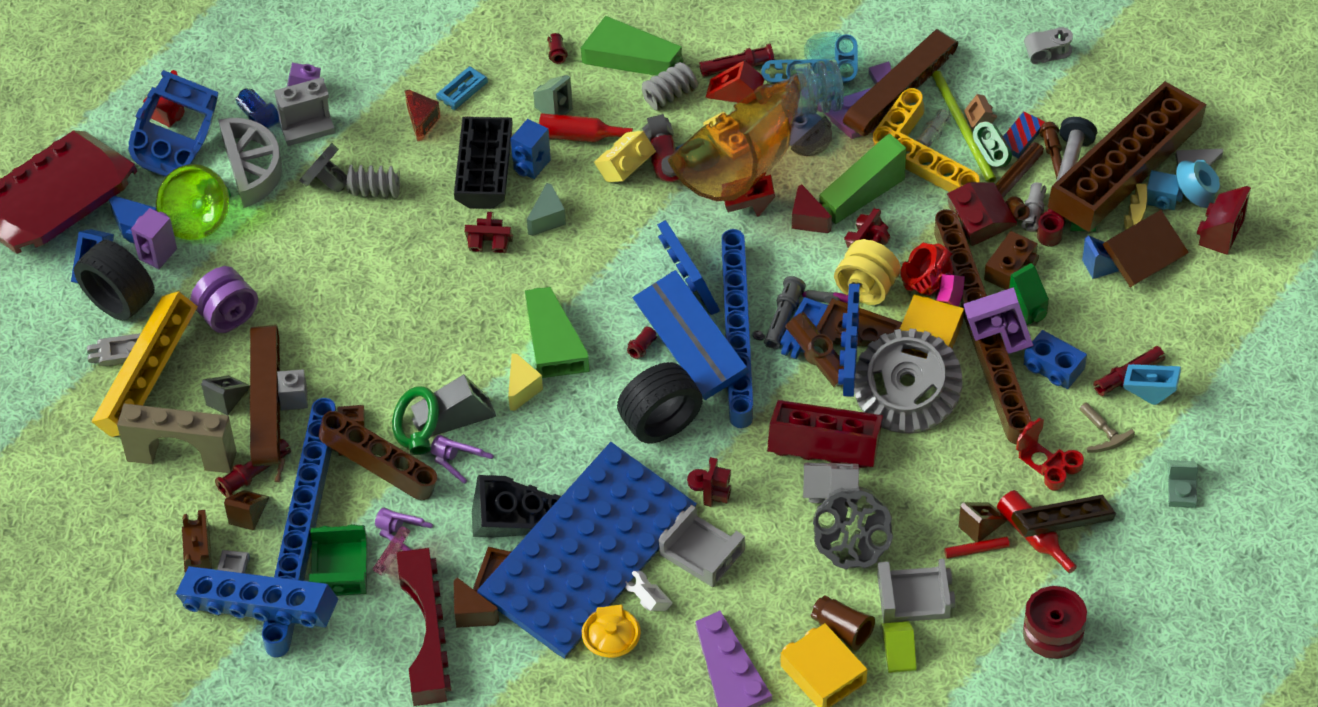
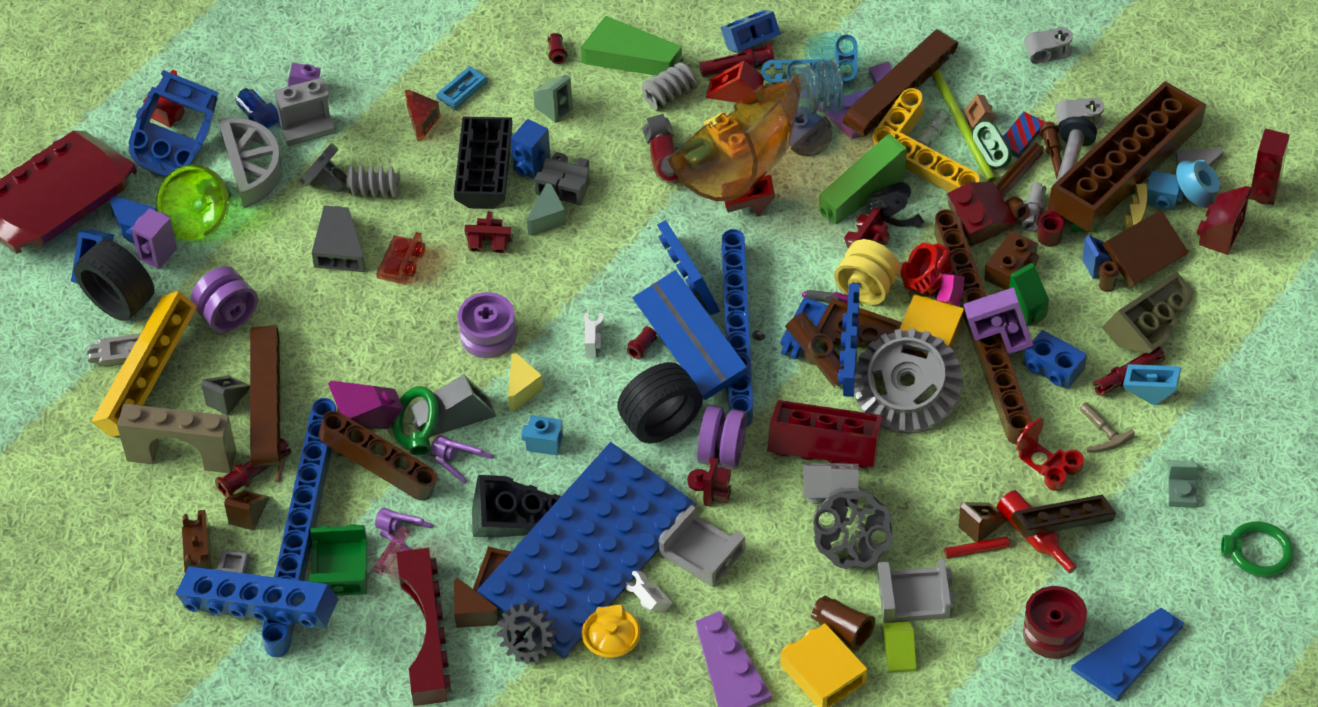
(292, 389): light grey brick -> none
(337, 241): none -> dark grey slope
(367, 403): none -> magenta slope
(401, 259): none -> clear red bracket
(487, 325): none -> medium lavender wheel
(539, 635): none -> dark grey gear
(543, 435): none -> dark azure brick
(554, 339): bright green slope -> none
(567, 179): none -> dark grey hips
(579, 128): red piece -> none
(592, 338): none -> white plate
(625, 156): light yellow brick -> none
(722, 436): none -> medium lavender wheel
(750, 30): none -> blue brick
(787, 303): dark grey pin -> none
(809, 213): dark red slope -> none
(890, 201): none -> black helmet
(1080, 108): none -> light grey piece
(1108, 273): none -> reddish brown pin
(1126, 656): none -> blue wing
(1150, 317): none -> olive wedge
(1232, 545): none -> green piece
(1269, 166): none -> dark red brick

